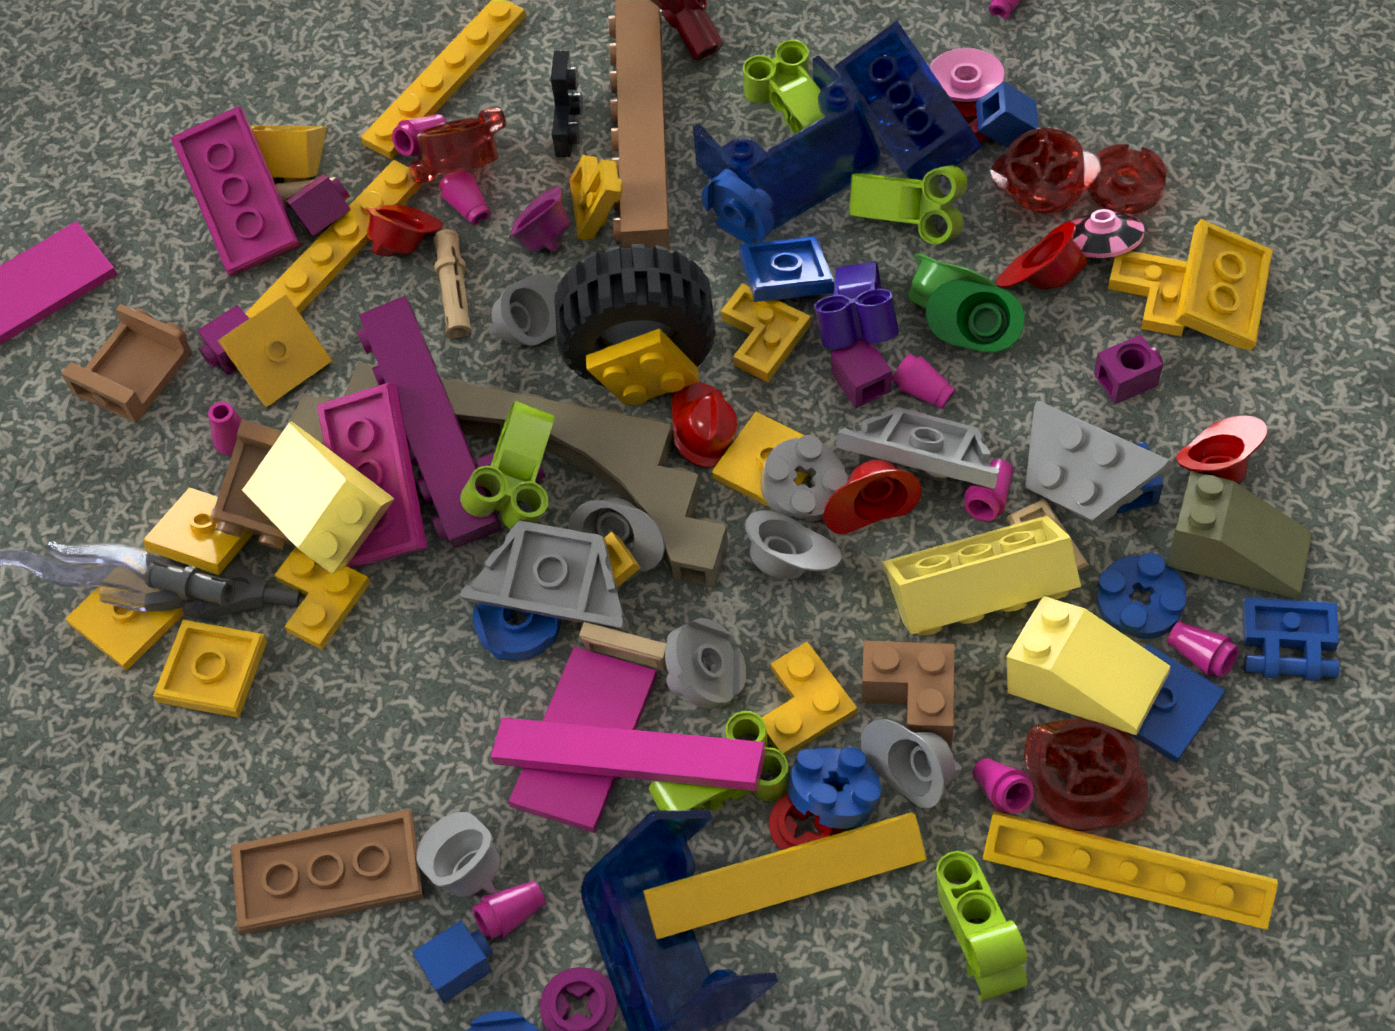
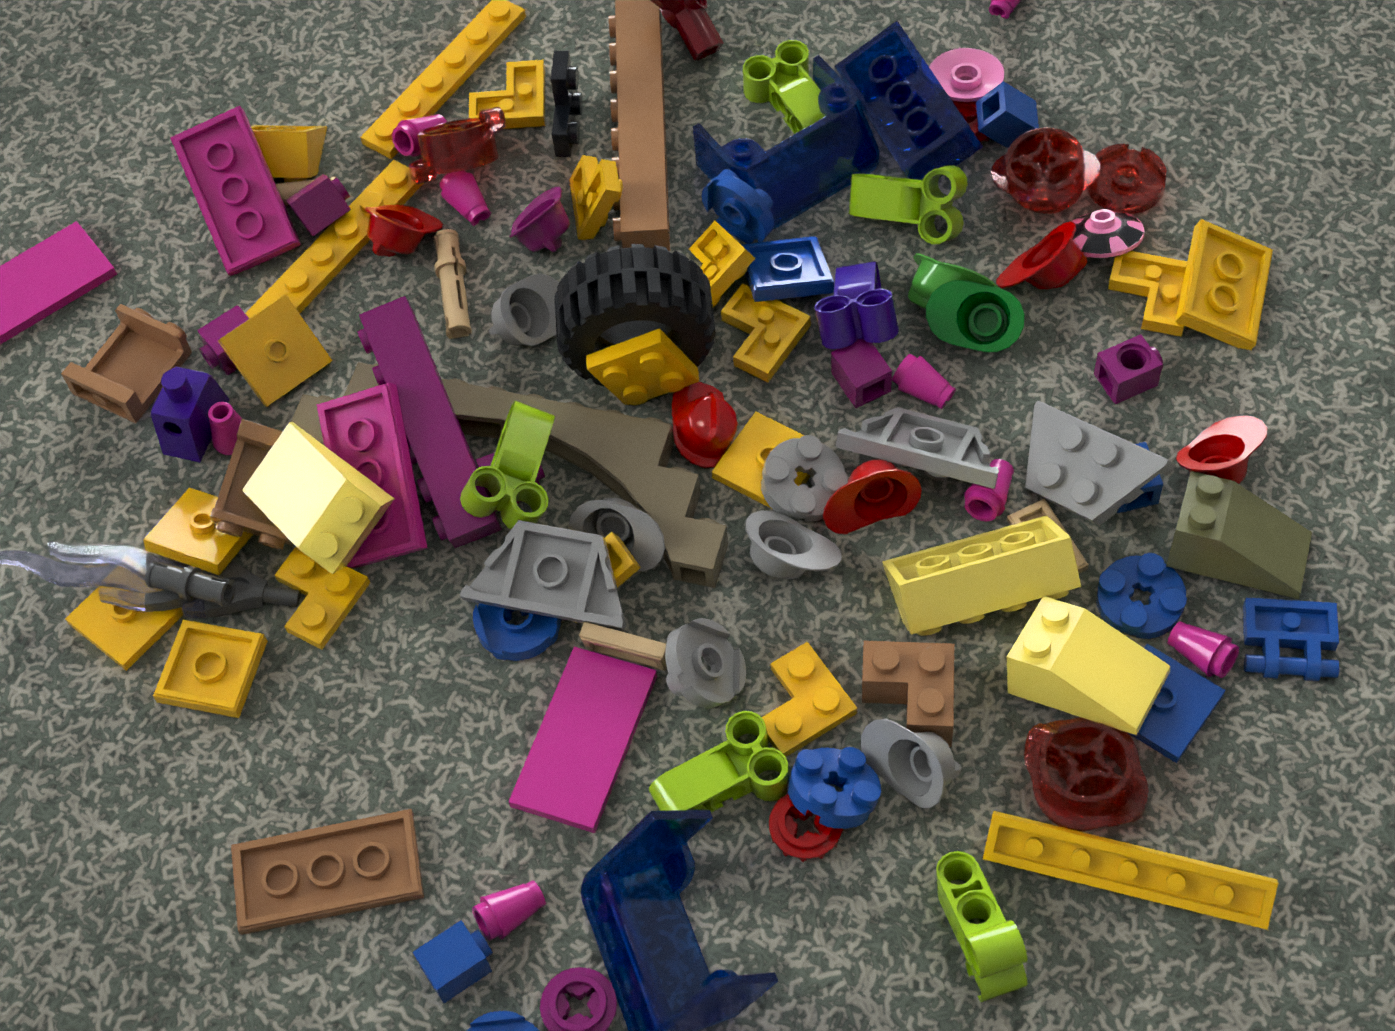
(182, 412): none -> dark purple torso
(459, 855): light grey piece -> none
(523, 98): none -> yellow plate
(629, 753): dark pink tile -> none
(722, 259): none -> yellow plate
(784, 875): yellow tile -> none
(1005, 786): dark pink cone -> none

